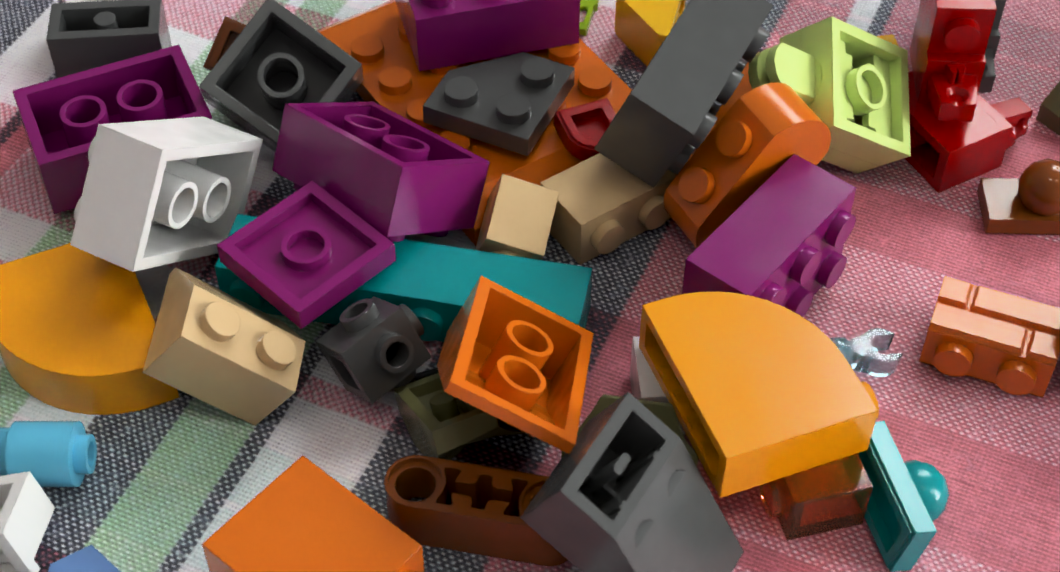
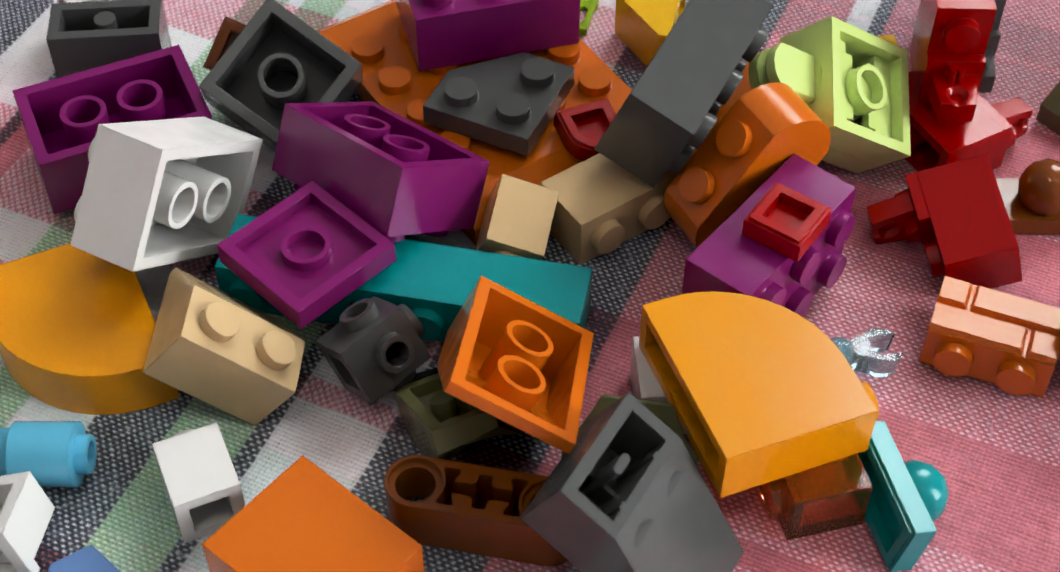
(199, 480): none -> white brick
(786, 221): none -> red tile
(957, 219): none -> red hinge

